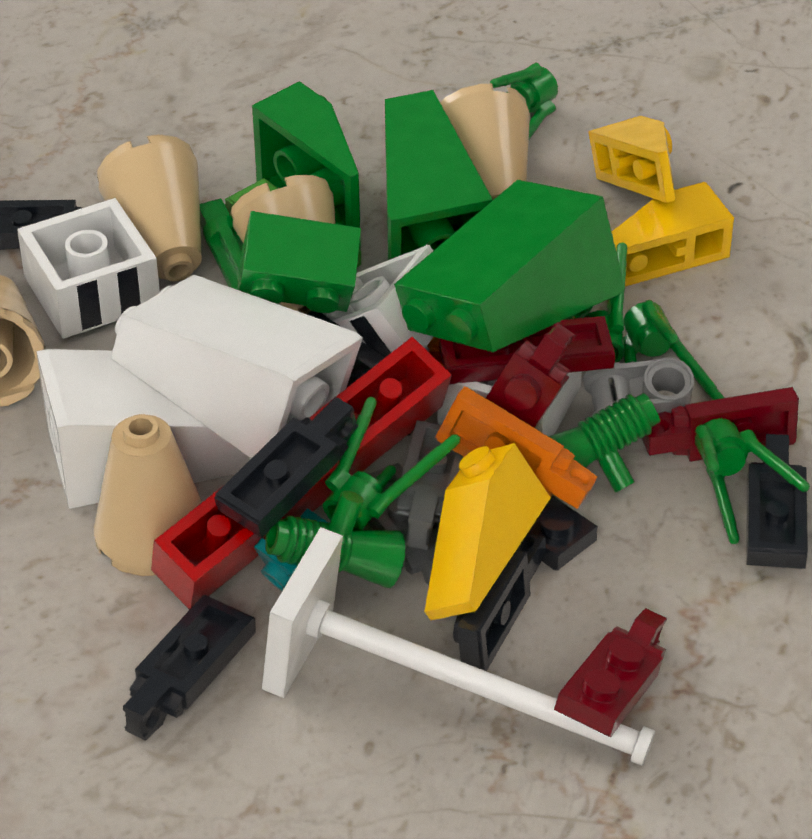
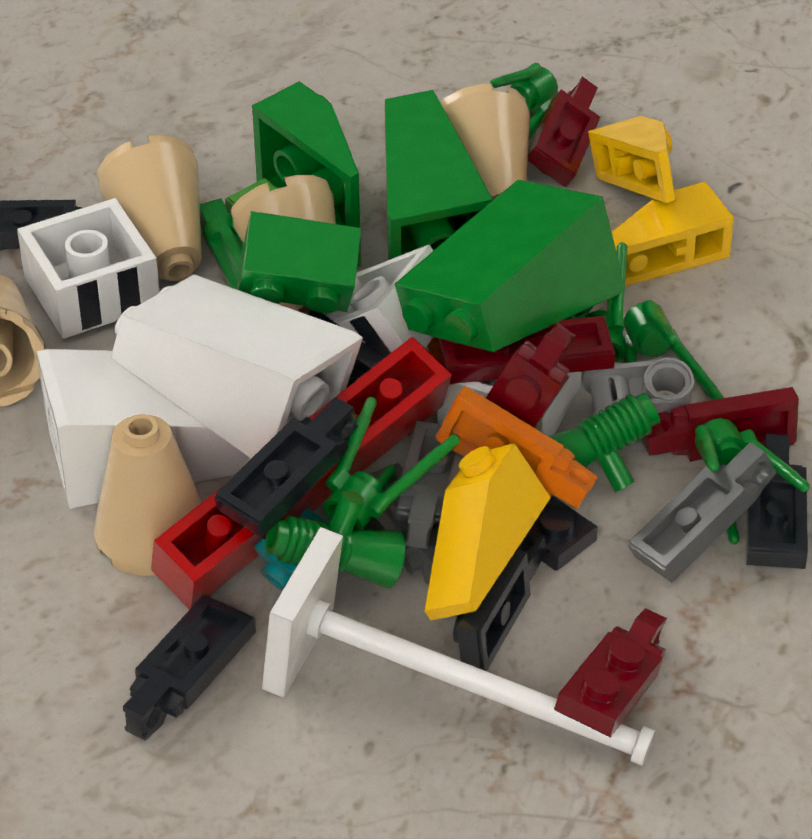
(564, 133): none -> dark red hinge
(702, 513): none -> dark grey hinge

